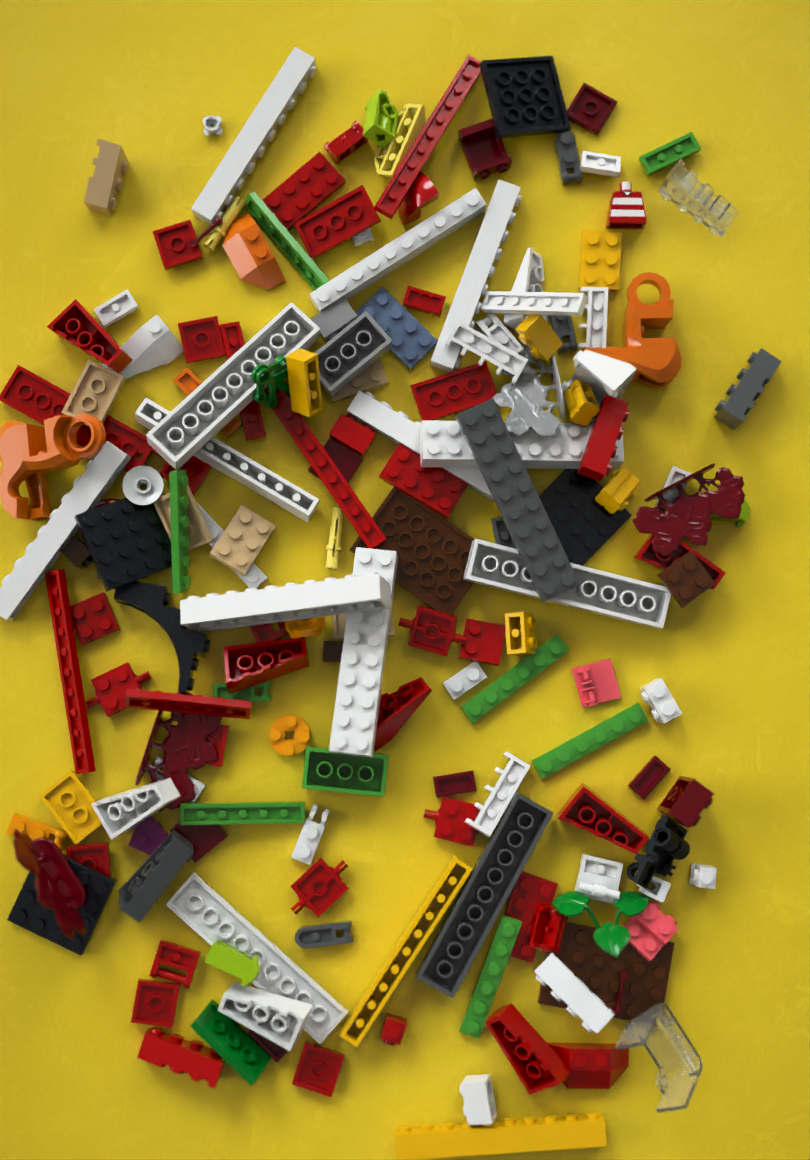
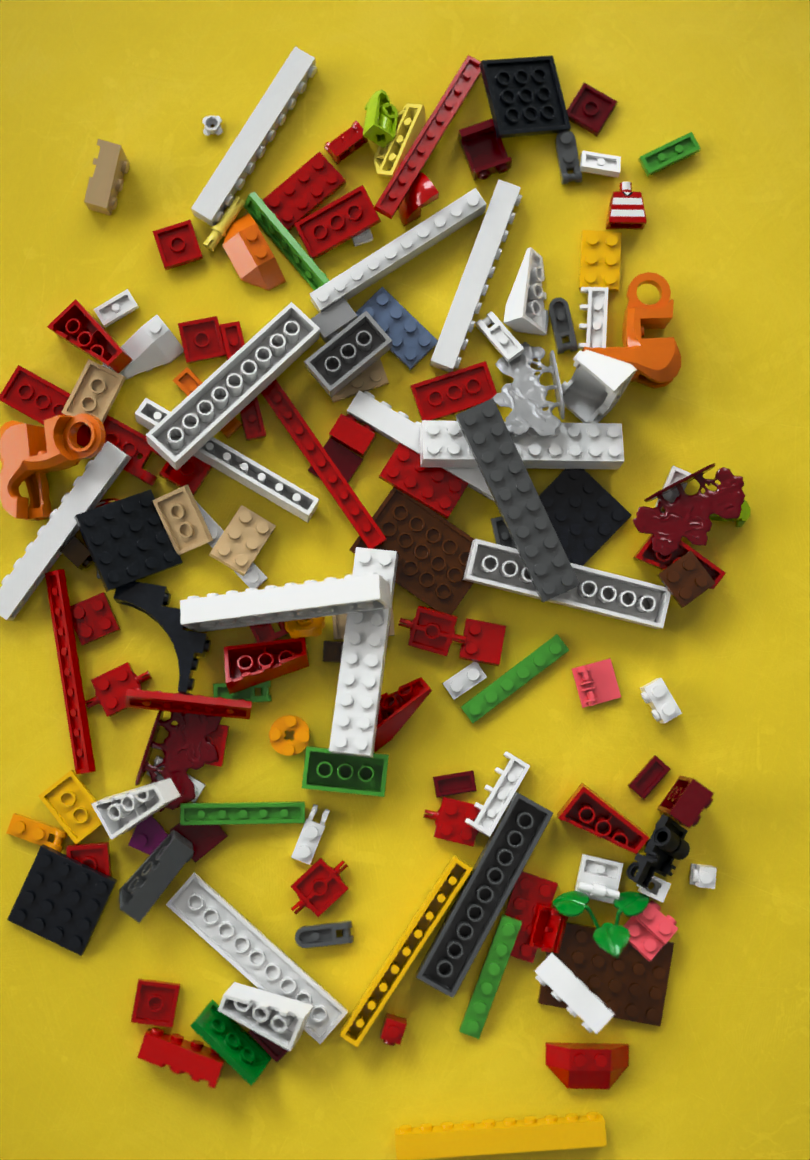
(55, 880): dark red plant -> none
(142, 475): white dish -> none
(177, 957): red plate -> none
(179, 530): bright green plate -> none
(194, 243): dark red hinge -> none
(234, 961): lime piece -> none
(262, 374): green plant -> none
(304, 382): yellow brick -> none
(318, 1069): red plate -> none
(332, 562): light yellow pin -> none
(424, 301): red plate -> none
(478, 1099): white brick -> none
(488, 350): white hinge -> none
(520, 633): yellow brick -> none
(526, 1050): red wedge -> none
(534, 303): white plate -> none
(538, 336): yellow brick -> none
(580, 403): yellow brick -> none
(589, 740): bright green plate -> none
(603, 437): red brick -> none
(617, 490): yellow brick -> none
(624, 975): dark red hinge -> none
(671, 1051): clear windscreen -> none
(698, 199): clear wedge -> none
(747, 389): dark grey wedge -> none

